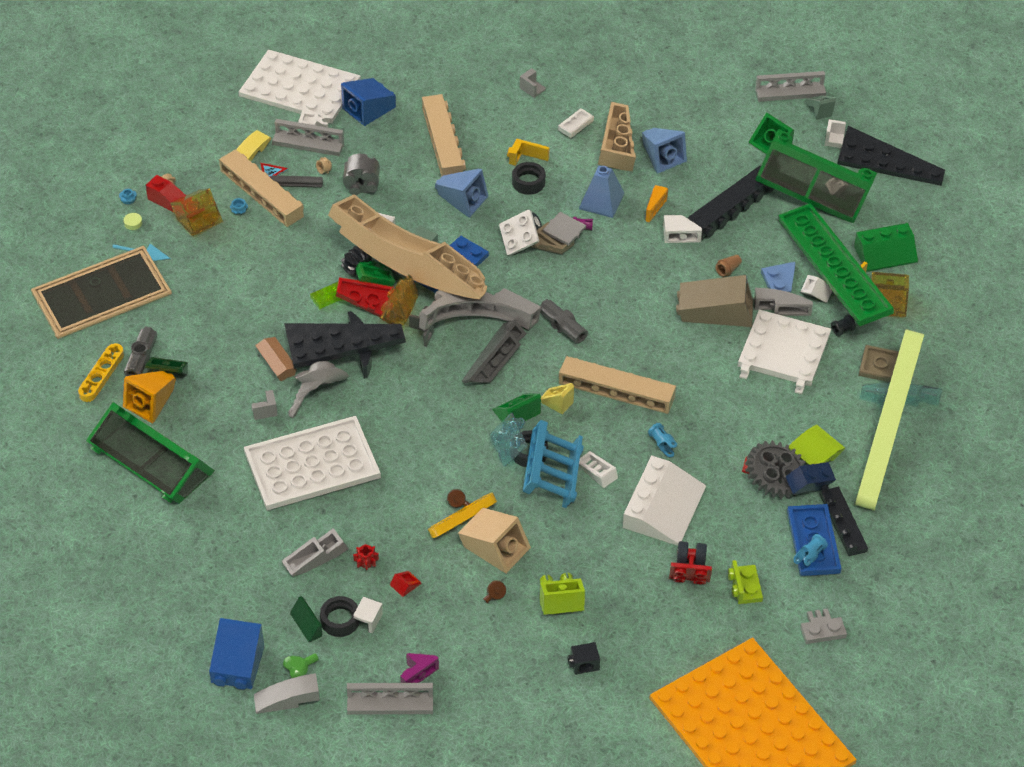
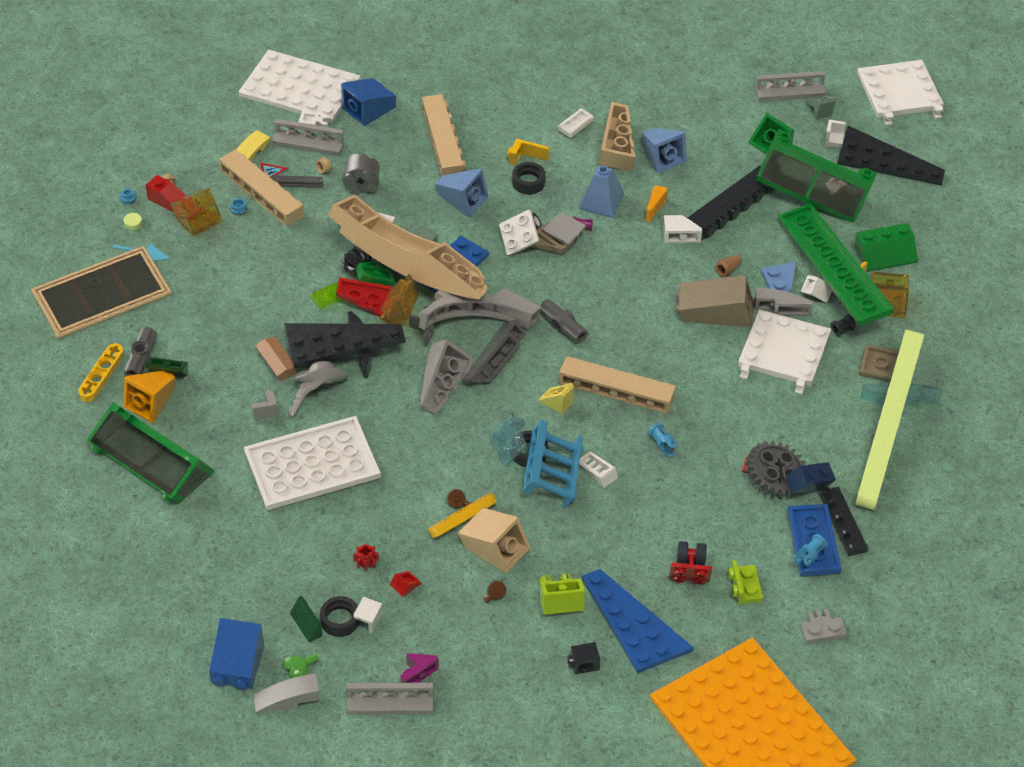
(315, 553): light grey slope -> none
(443, 370): none -> light grey wedge
(524, 406): green slope -> none
(529, 84): light grey panel -> none
(639, 631): none -> blue wing
(663, 502): white slope -> none
(816, 446): lime slope -> none
(900, 90): none -> white plate

